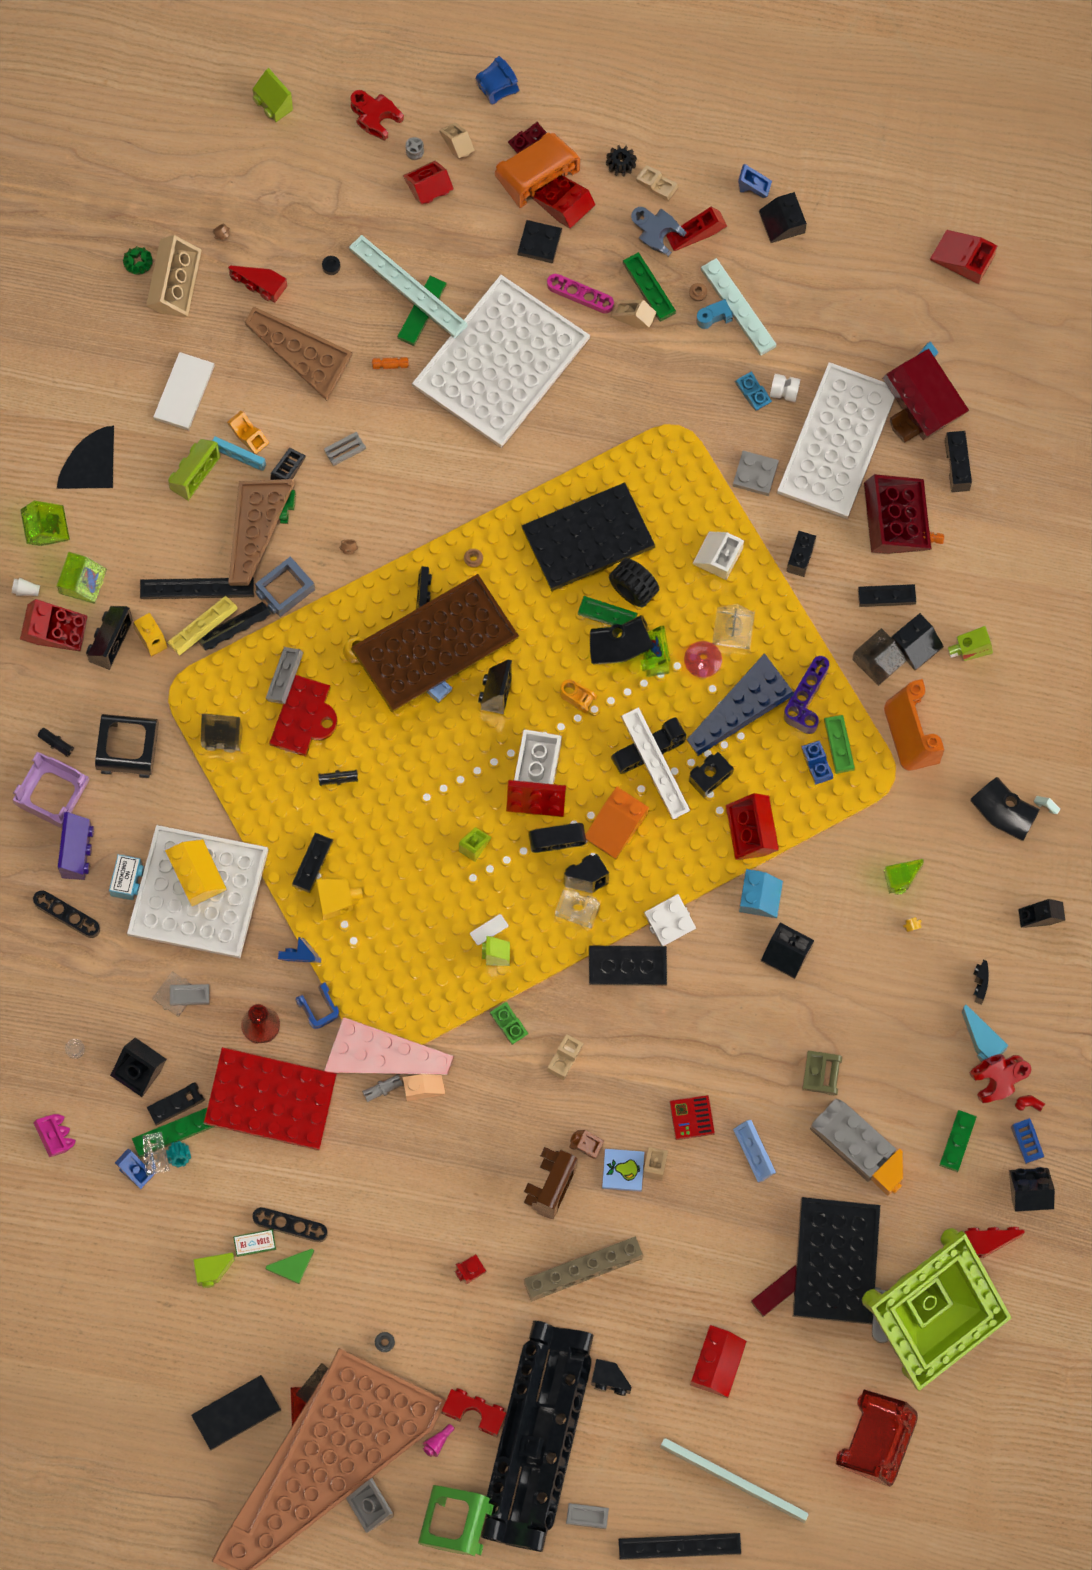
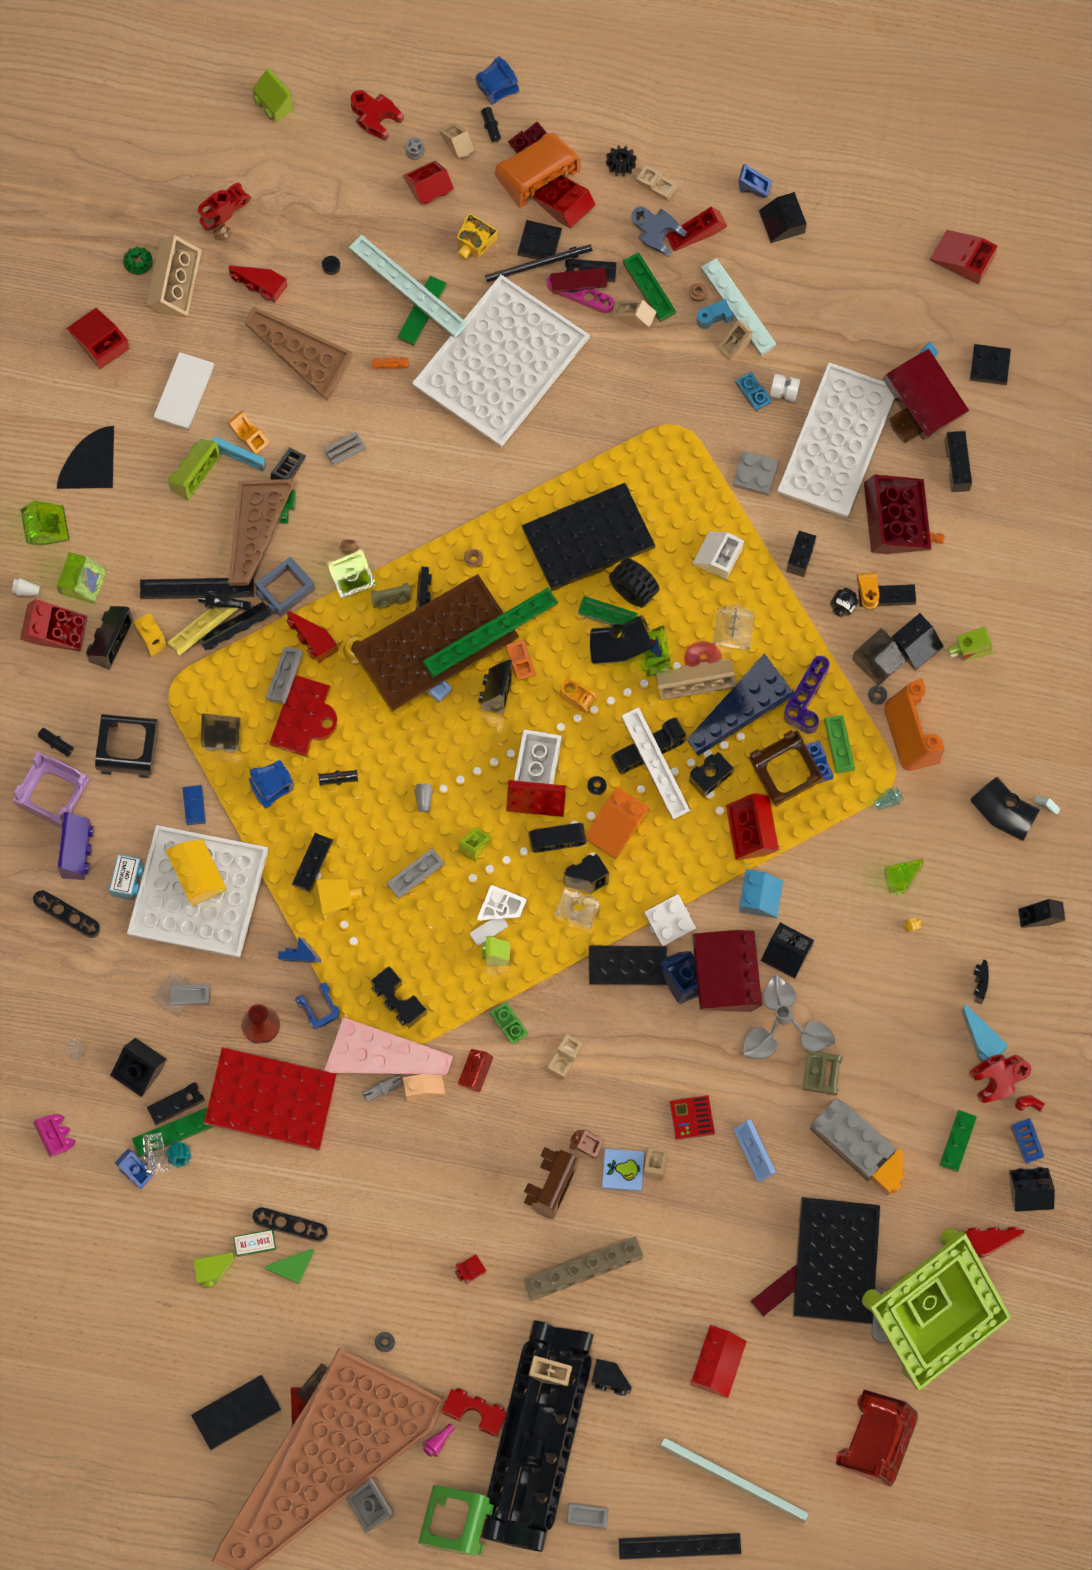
(99, 337): none -> red slope
(194, 805): none -> blue plate
(214, 600): none -> black animal
(223, 205): none -> red piece
(270, 783): none -> blue piece
(315, 637): none -> red slope
(351, 574): none -> clear neon green slope
(390, 596): none -> olive plate
(407, 1011): none -> black arch
(415, 873): none -> light grey plate
(423, 797): none -> light grey cone
(475, 237): none -> yellow torso
(475, 1070): none -> clear red slope
(490, 632): none -> green tile
(491, 124): none -> black axle
(501, 905): none -> white slope
(520, 659): none -> orange slope
(550, 1371): none -> tan slope
(572, 252): none -> black bar
(578, 280): none -> dark red tile
(596, 791): none -> black plate
(610, 267): none -> black plate
(680, 975): none -> dark blue slope
(696, 679): none -> tan slope
(727, 970): none -> dark red slope
(736, 340): none -> tan slope
(760, 759): none -> reddish brown piece
(779, 997): none -> light grey plant
(844, 602): none -> black head
(868, 588): none -> light orange piece
(877, 689): none -> dark grey plate
(889, 798): none -> clear light blue cone
(990, 364): none -> black plate

